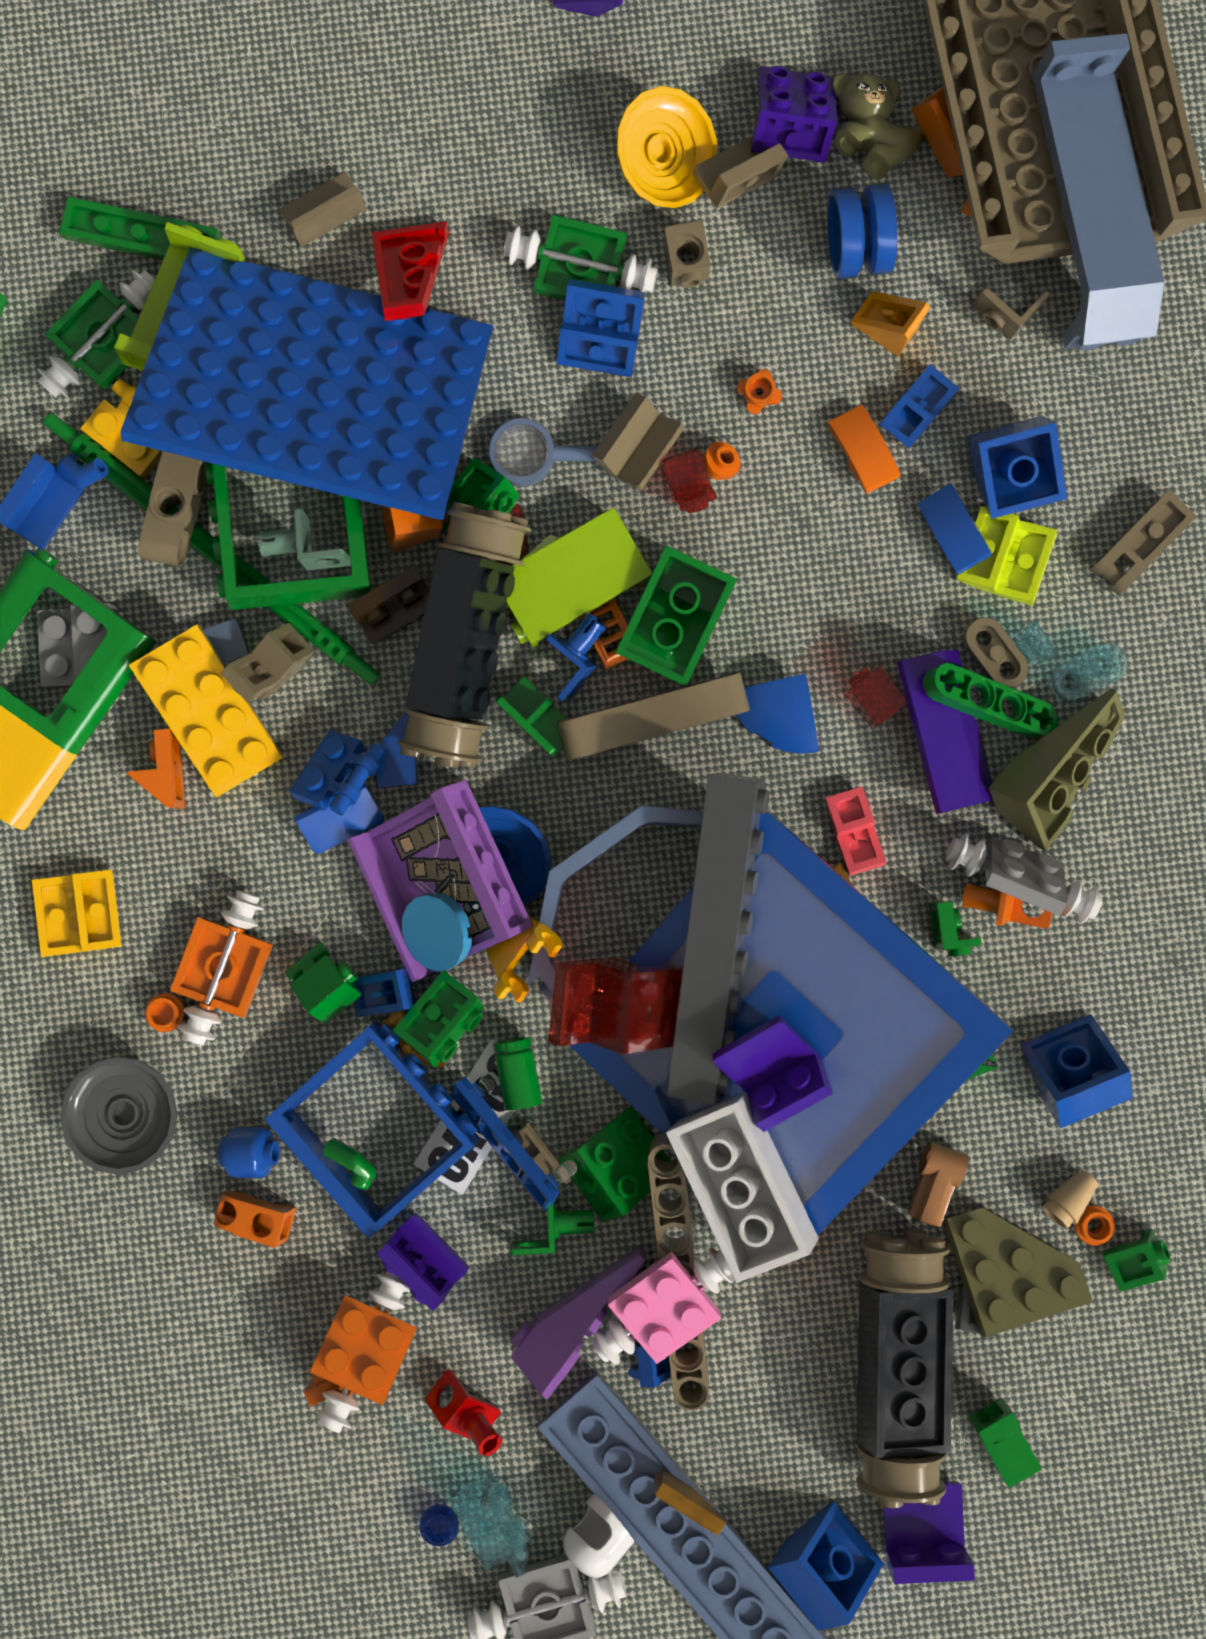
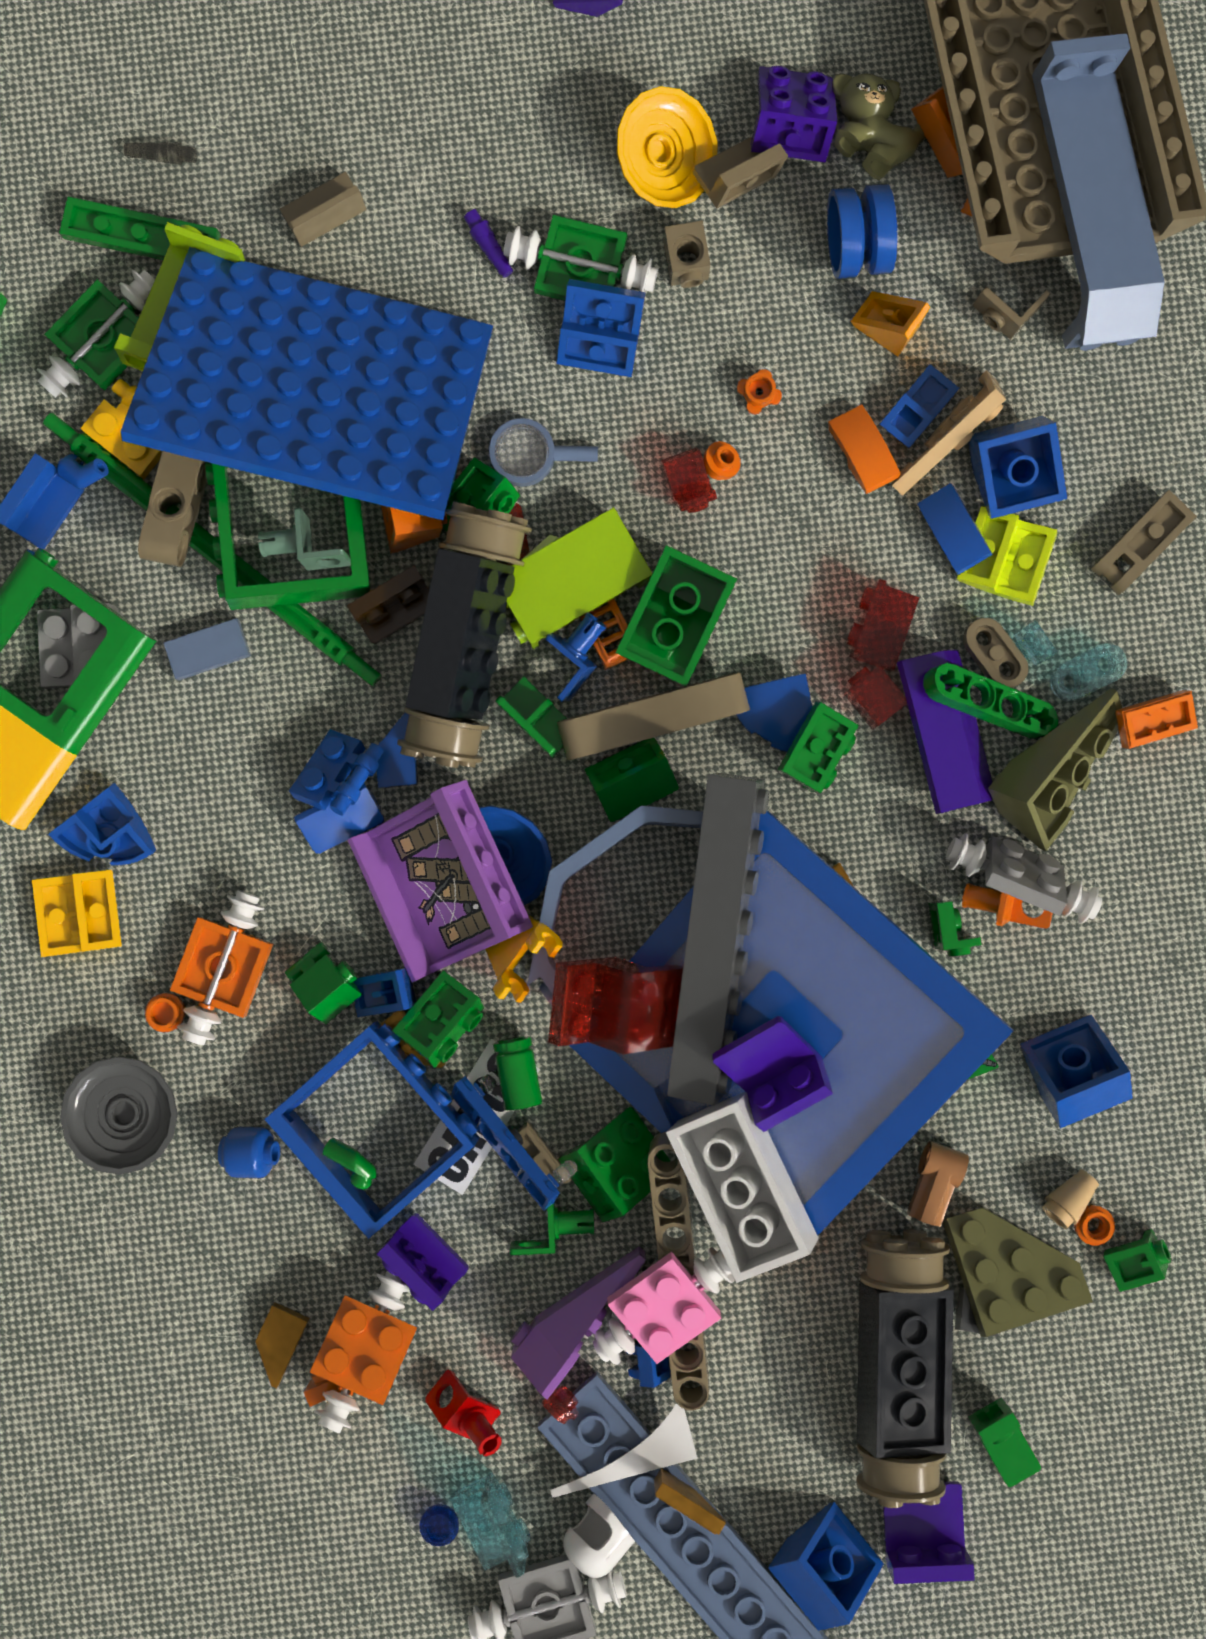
(106, 829): none -> blue brick
(161, 152): none -> clear smoke animal
(167, 780): orange slope -> none
(205, 712): yellow plate -> none
(254, 1218): orange leg -> none
(269, 664): dark tan brick -> none
(279, 1340): none -> pearl gold tile
(408, 267): red wing -> none
(436, 931): dark azure tile -> none
(487, 242): none -> dark purple animal
(562, 1405): none -> clear red plate
(632, 778): none -> green panel
(637, 442): dark tan panel -> none
(664, 1447): none -> white sticker
(818, 748): none -> green bracket
(855, 831): coral slope -> none
(882, 626): none -> clear red bracket
(954, 431): none -> tan wing
(1156, 719): none -> orange plate

